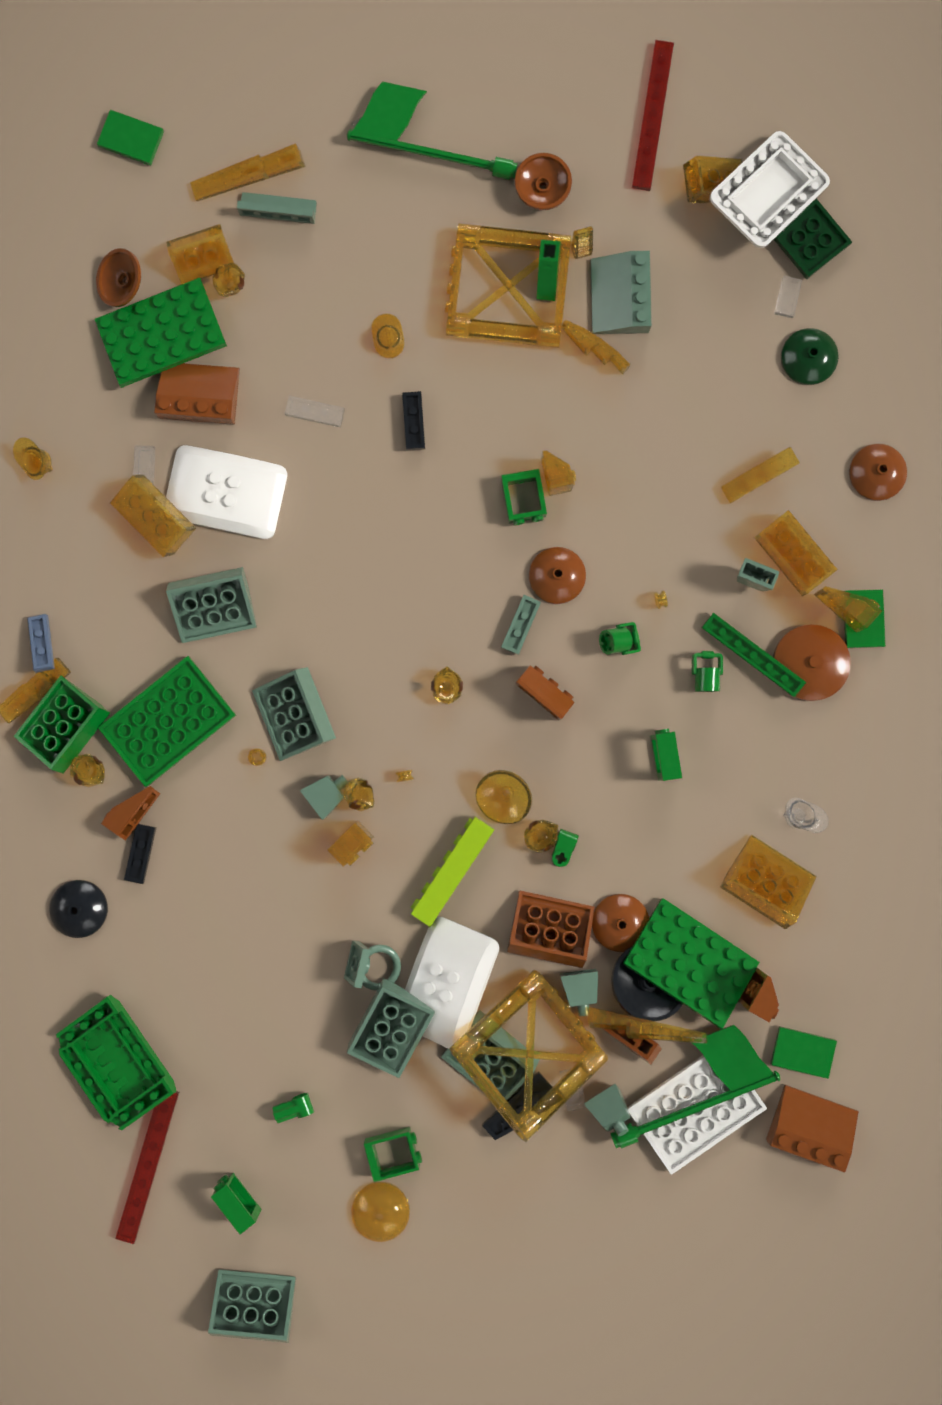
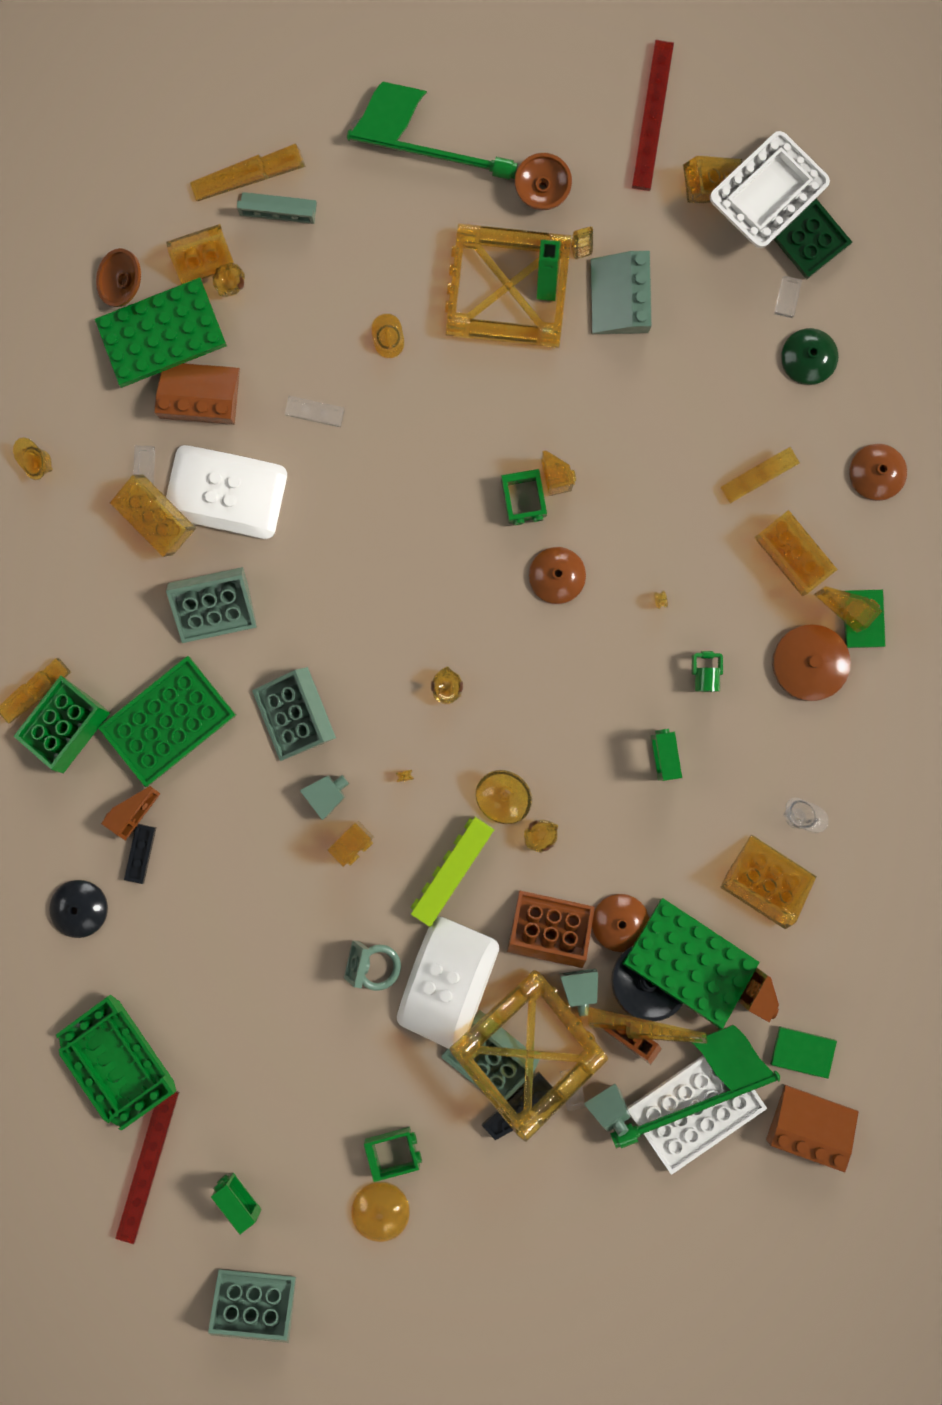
(41, 643): sand blue tile -> none
(87, 770): clear yellow hair -> none
(130, 137): green tile -> none
(262, 754): clear yellow bush -> none
(299, 1107): green piece -> none
(359, 794): clear yellow hair -> none
(390, 1029): sand green slope -> none
(413, 421): black plate -> none
(521, 624): sand green plate -> none
(545, 692): dark orange slope -> none
(565, 844): green piece -> none
(589, 342): clear yellow slope -> none
(620, 639): green piece -> none
(753, 655): green tile -> none
(756, 575): sand green torso -> none

